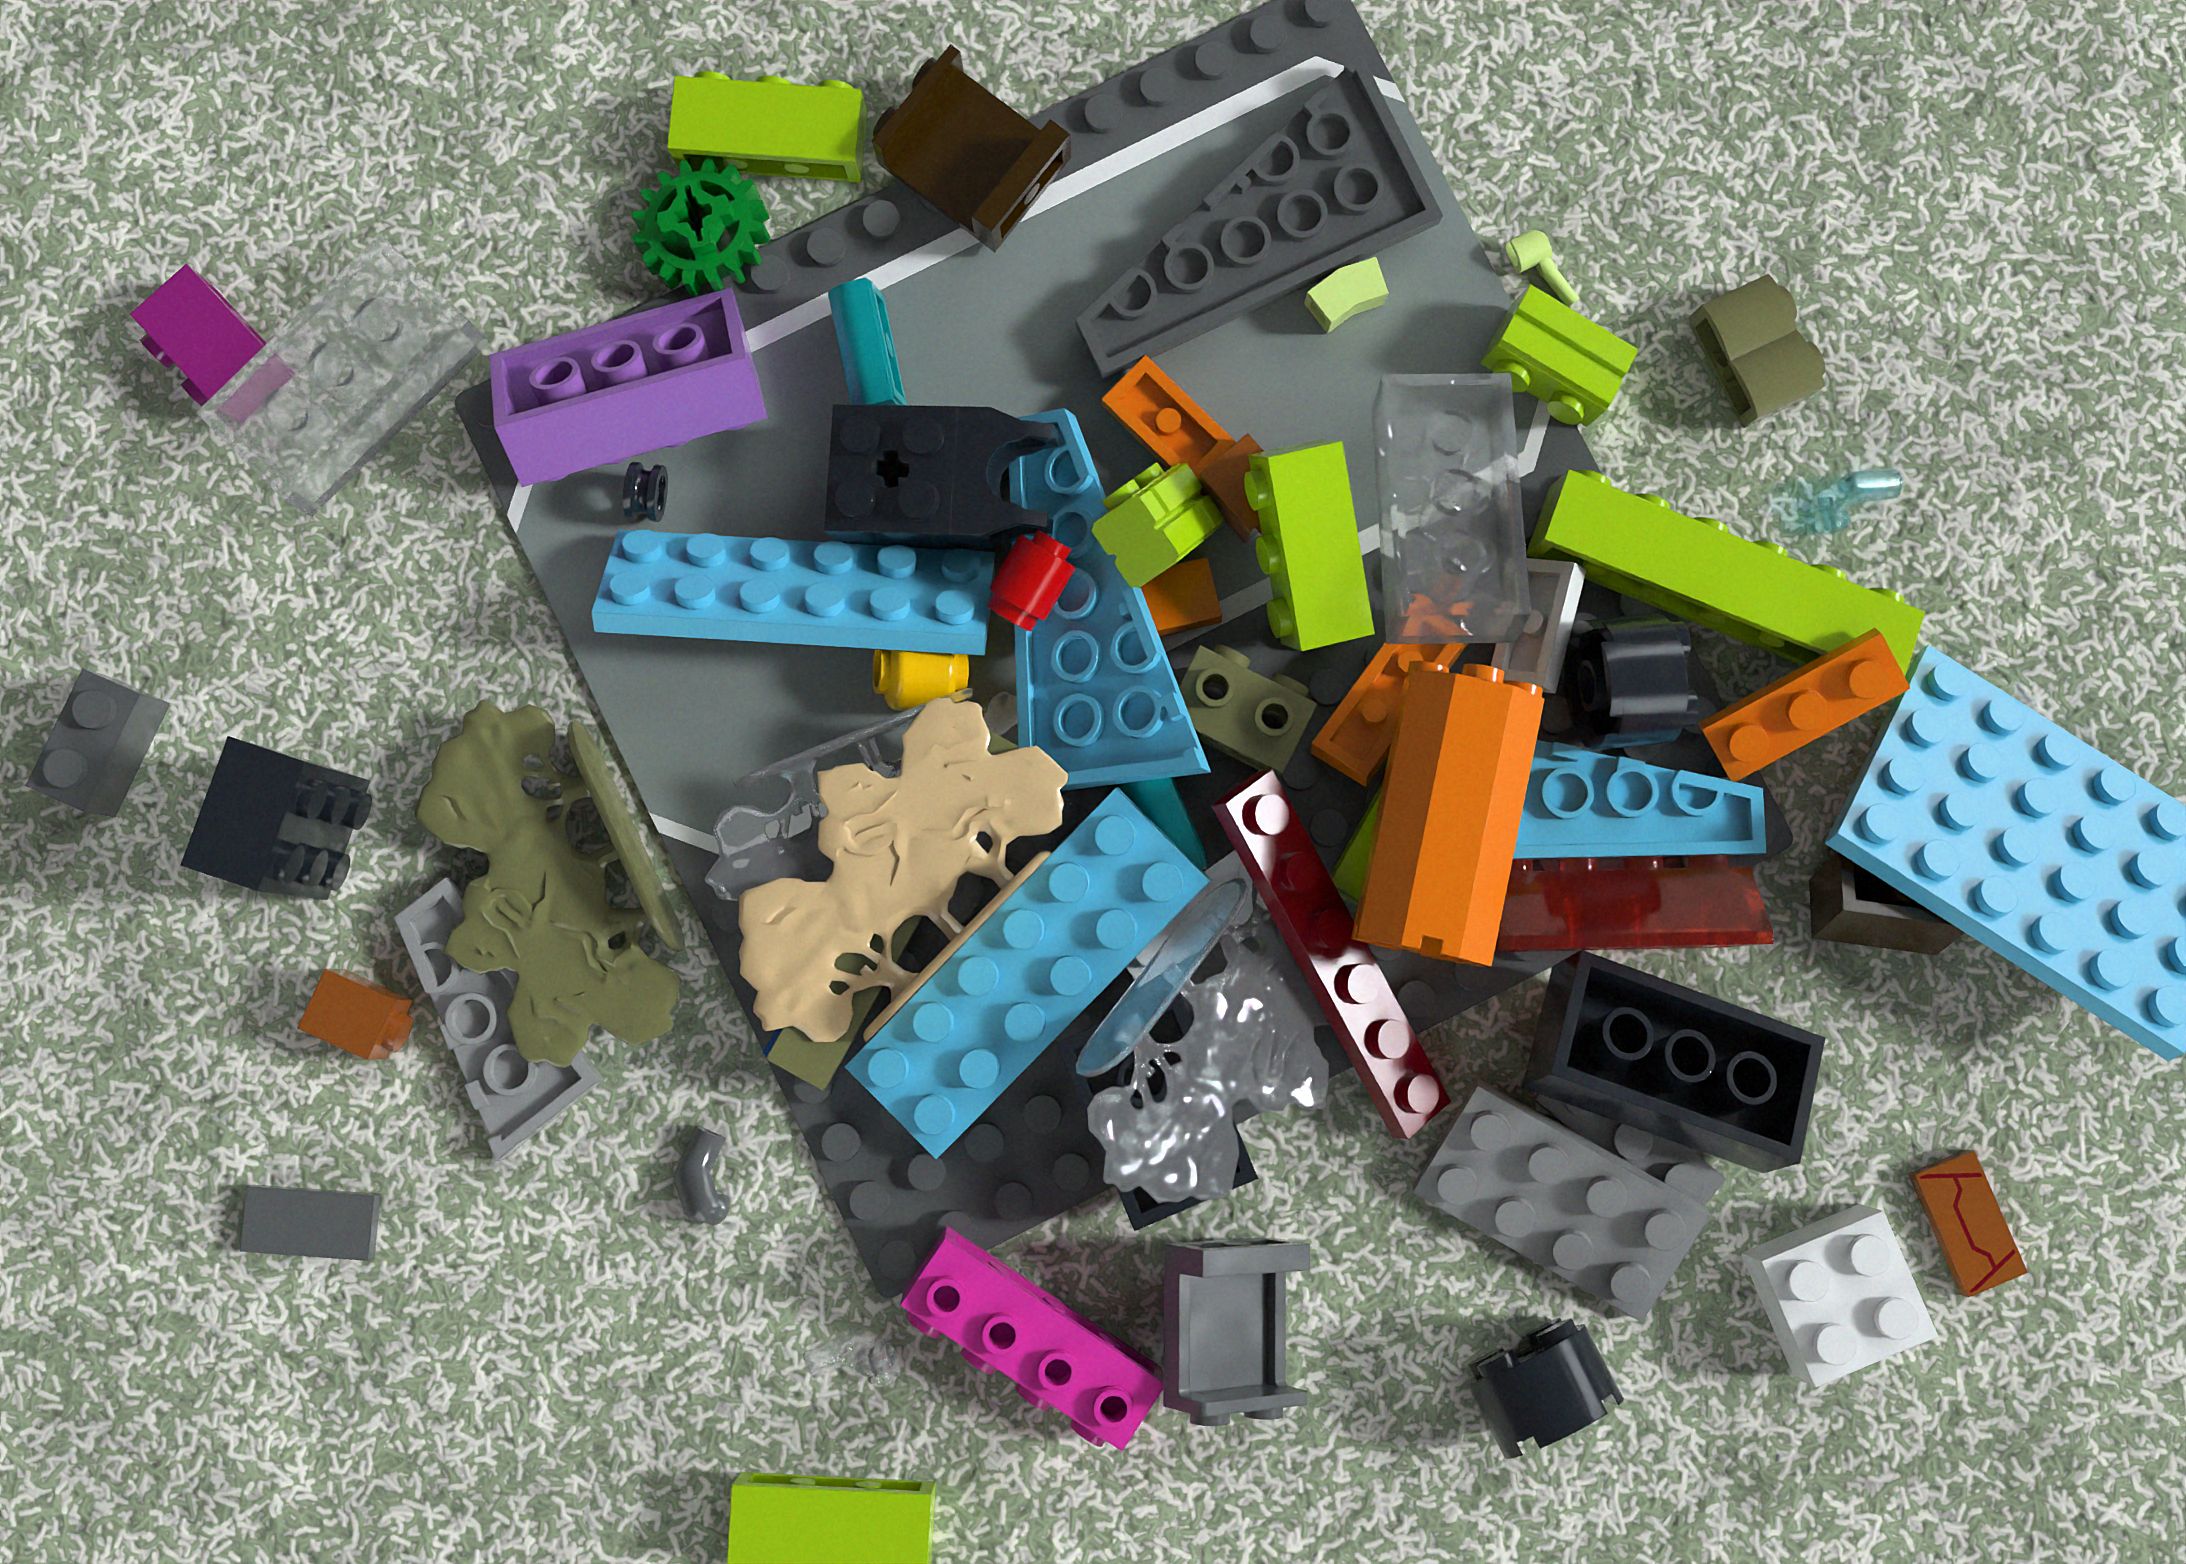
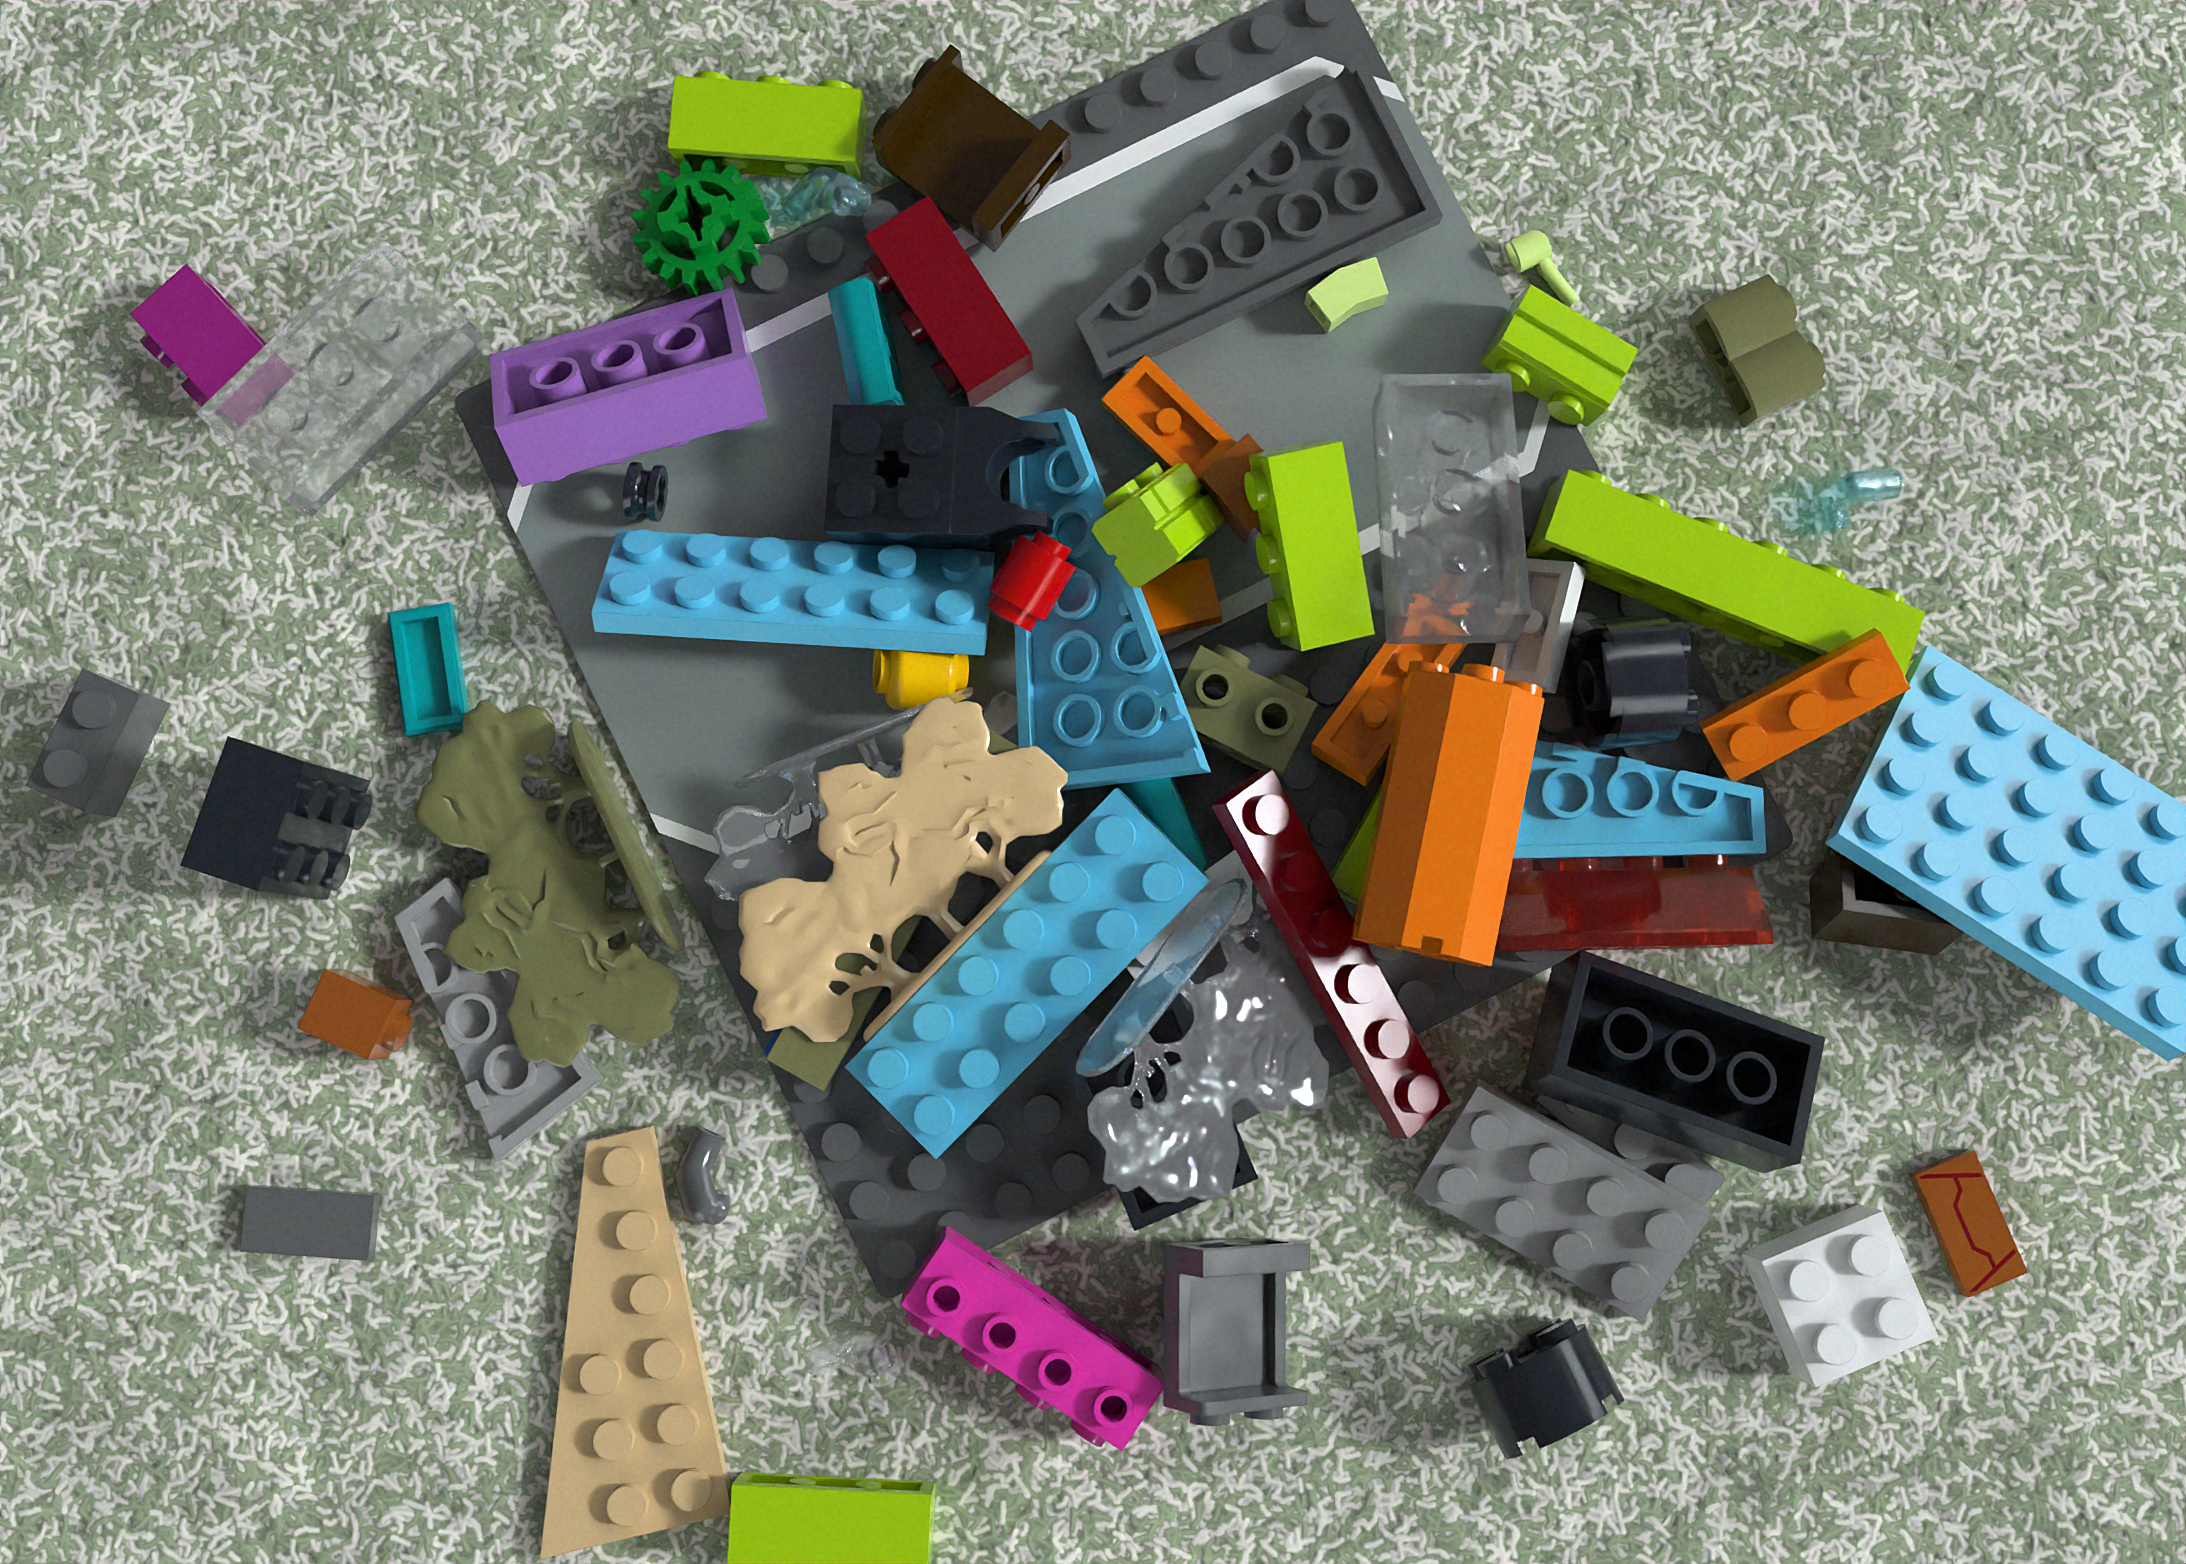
(428, 669): none -> teal tile
(634, 1395): none -> tan wing
(829, 191): none -> clear light blue arm
(947, 303): none -> dark red brick

